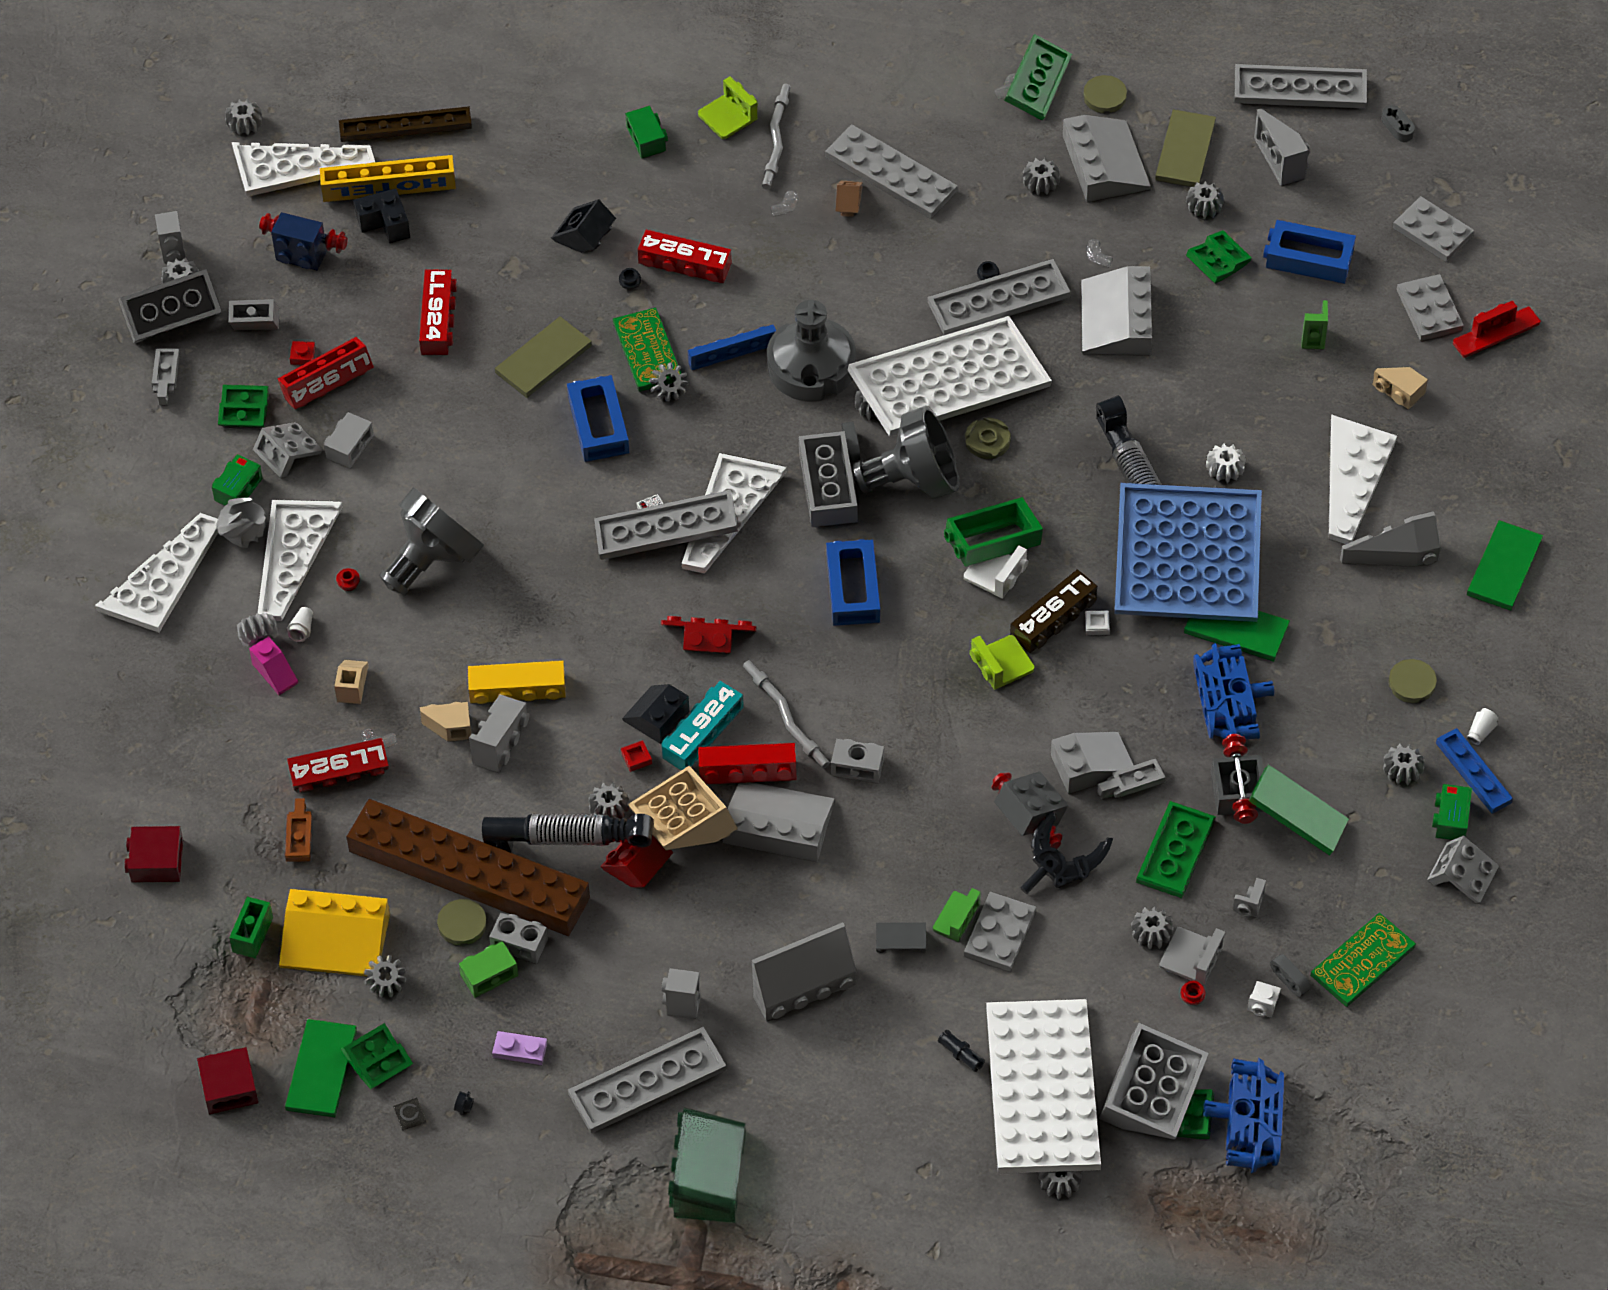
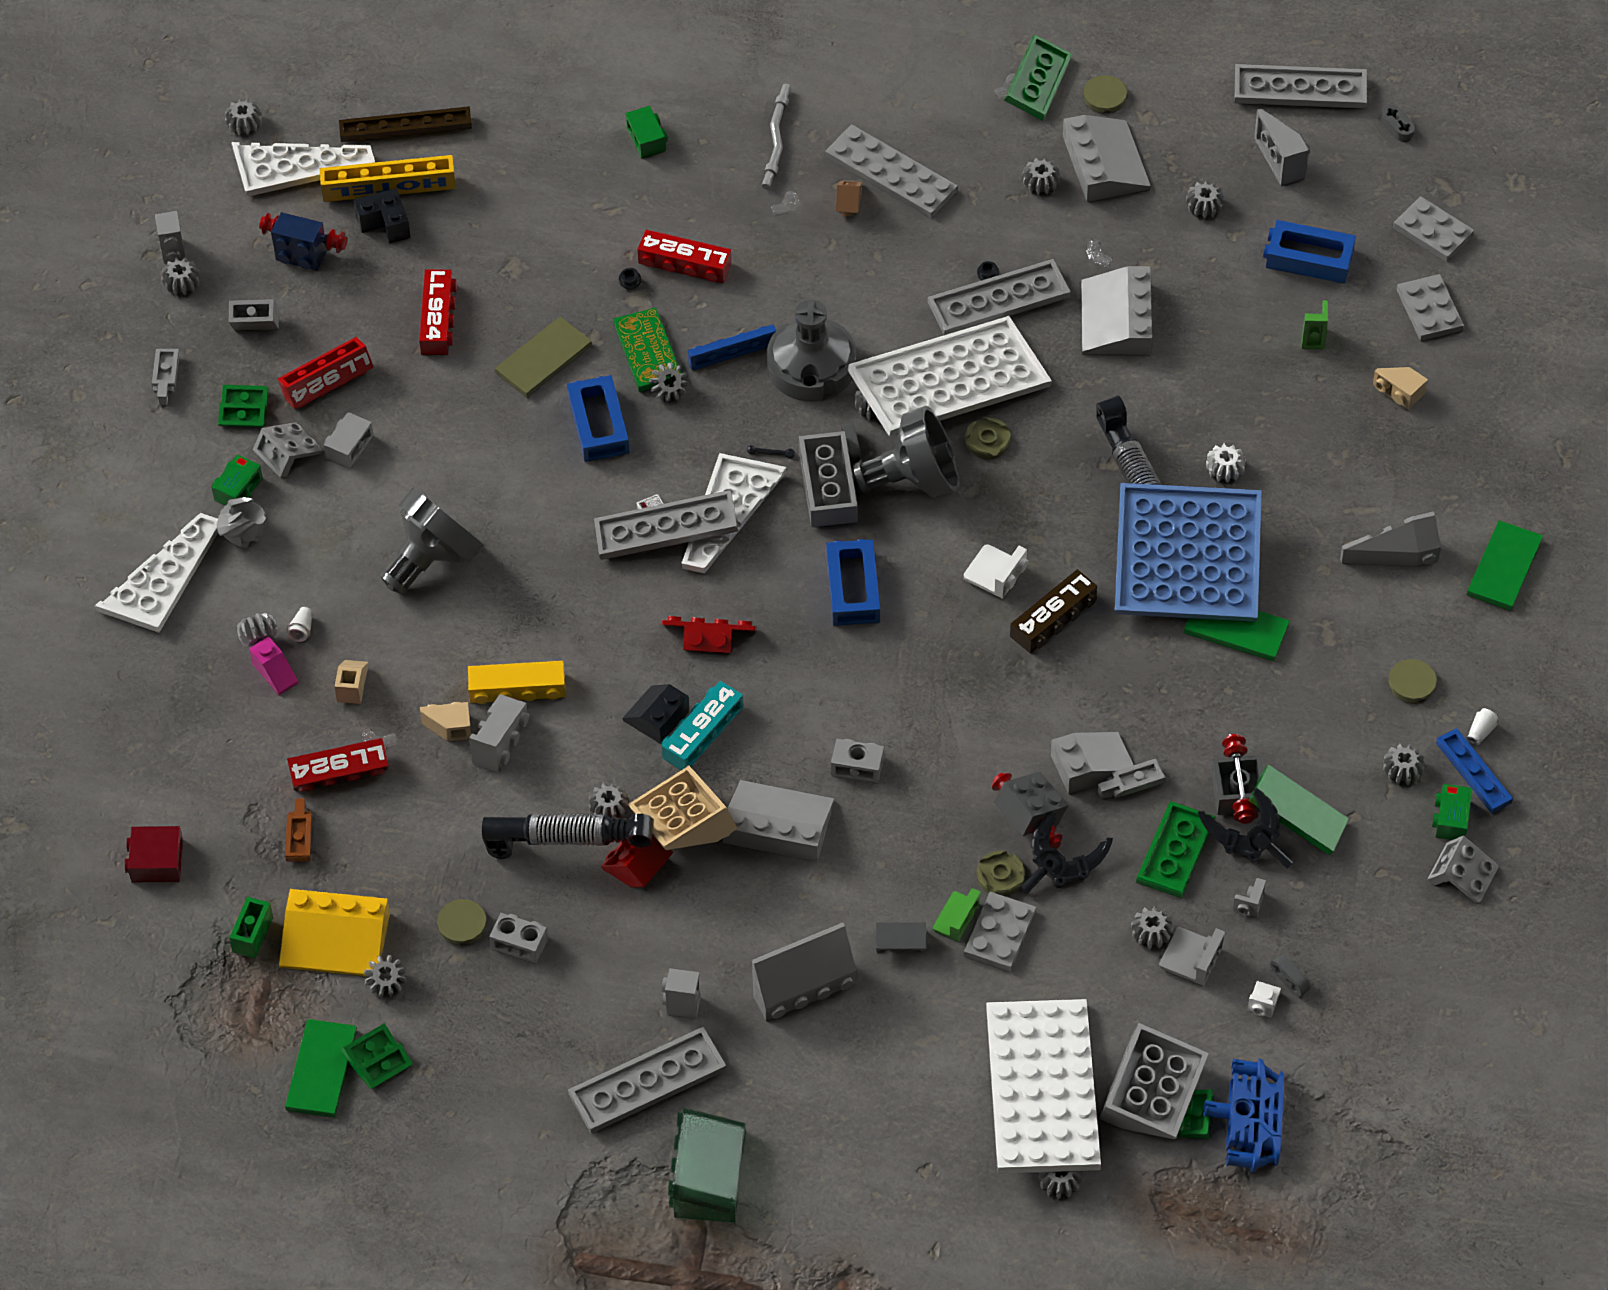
(169, 305): light grey brick -> none
(227, 1080): dark red piece -> none
(292, 545): white wing -> none
(302, 352): red plate -> none
(348, 584): red plate -> none
(409, 1114): clear smoke tile -> none
(463, 1103): black plate -> none
(468, 867): reddish brown brick -> none
(488, 969): bright green brick -> none
(519, 1048): lavender plate -> none
(585, 227): black slope -> none
(636, 756): red plate -> none
(730, 111): lime bracket -> none
(747, 763): red brick -> none
(790, 453): none -> black hinge
(809, 747): light grey bar -> none
(961, 1050): black pin -> none
(990, 519): green piece -> none
(1000, 873): none -> olive tile
(1001, 660): lime bracket -> none
(1097, 623): white tile -> none
(1185, 148): olive tile -> none
(1196, 987): red plate -> none
(1218, 256): green slope -> none
(1234, 679): blue piece -> none
(1258, 837): none -> black bar
(1356, 466): white wing -> none
(1363, 959): green tile -> none
(1494, 327): red bracket -> none

